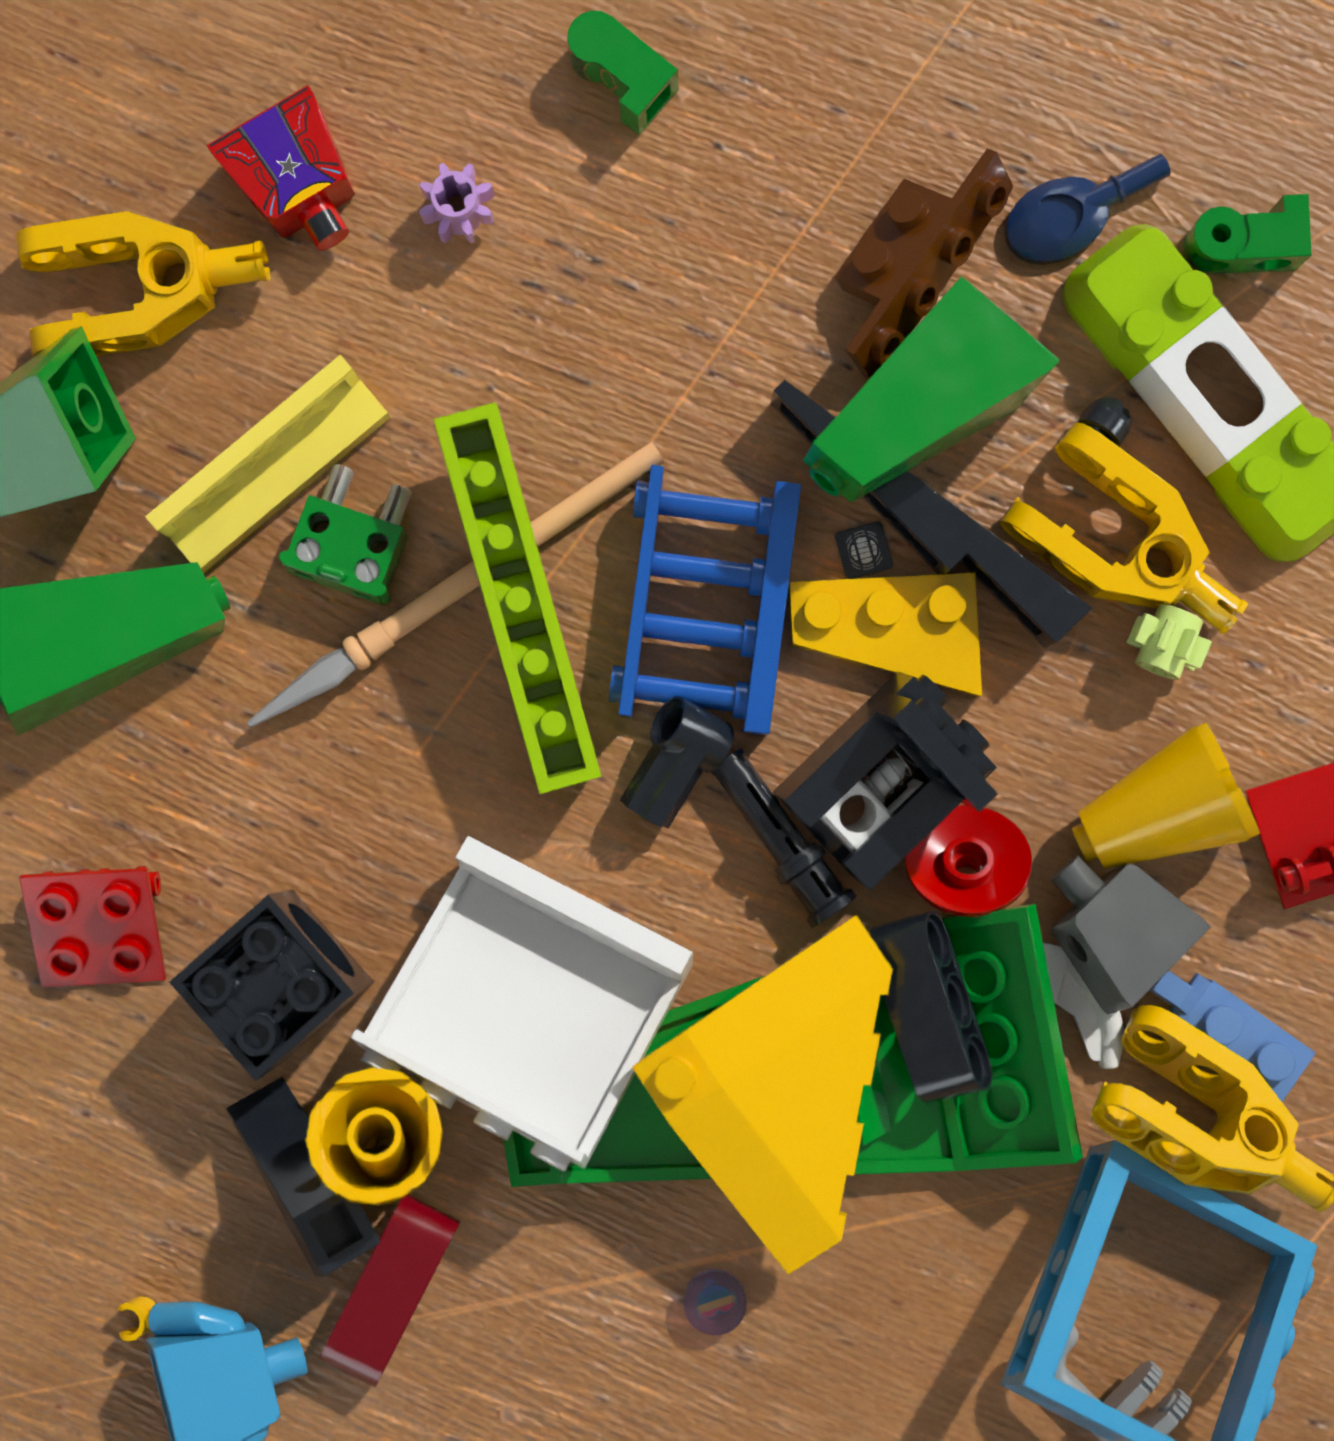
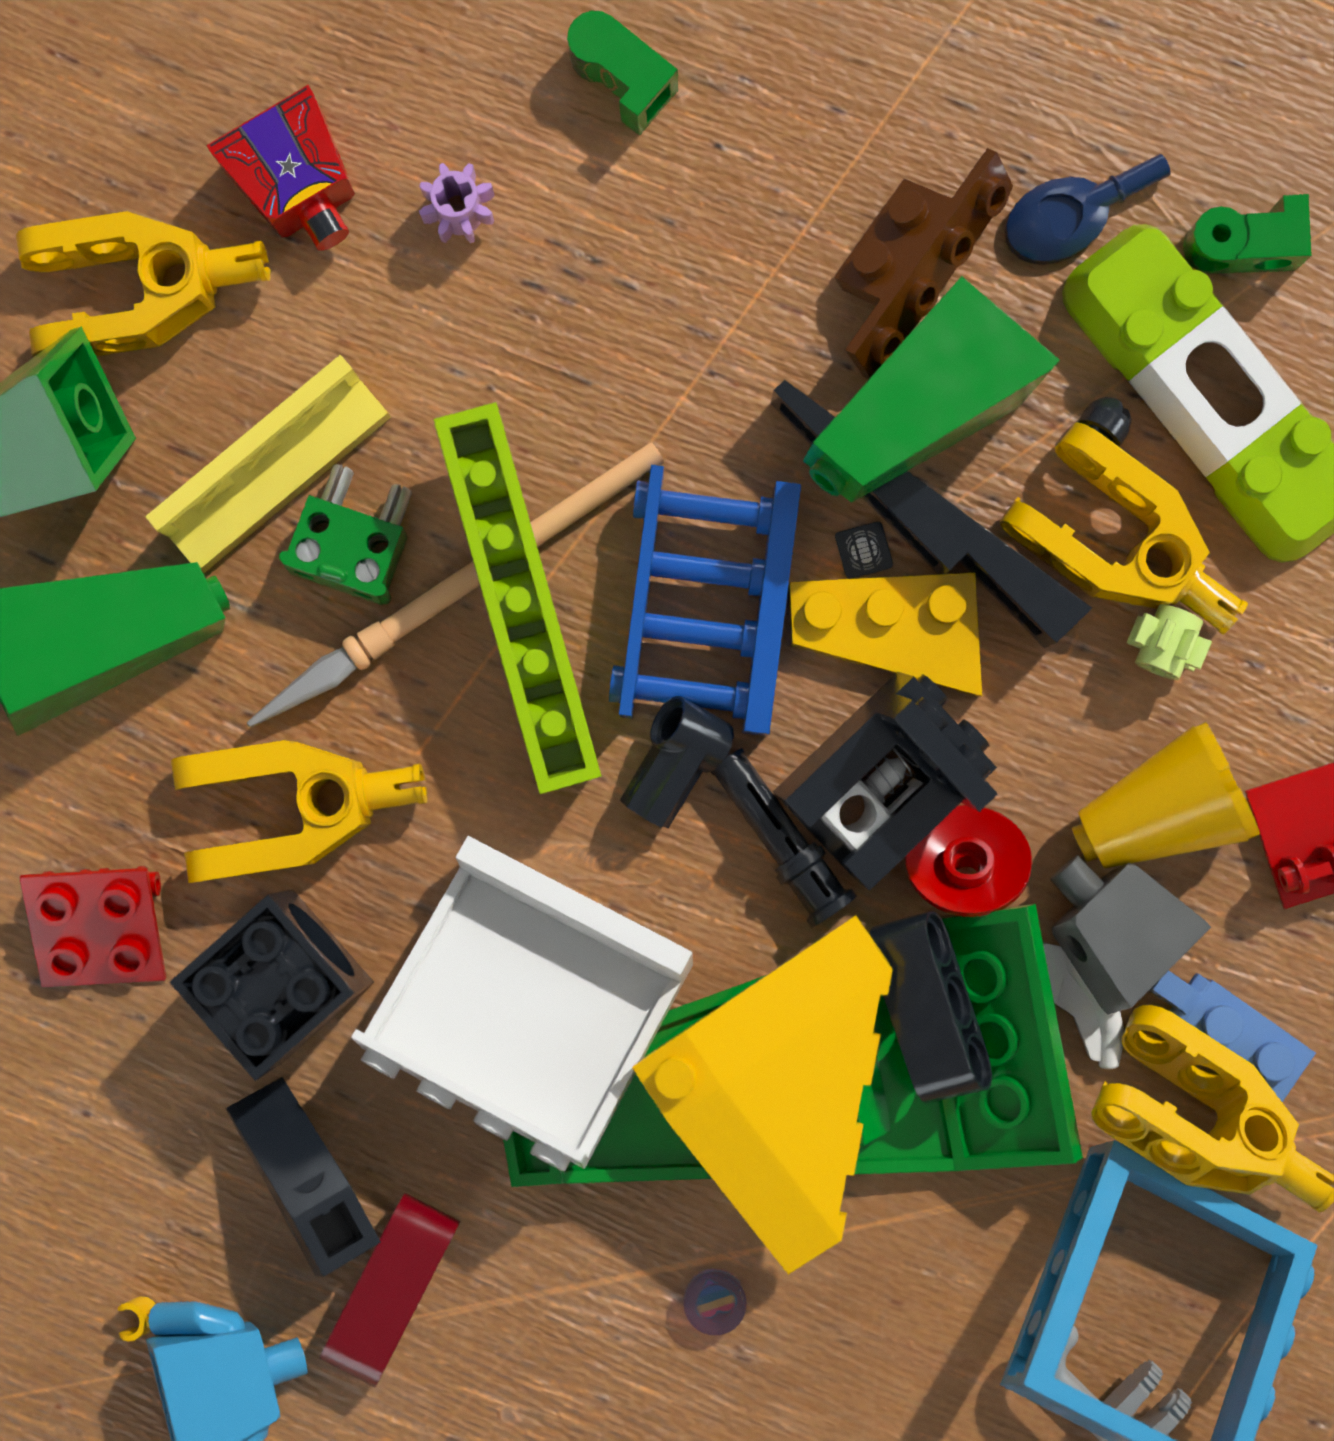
(312, 770): none -> yellow piece
(368, 1115): yellow cone -> none

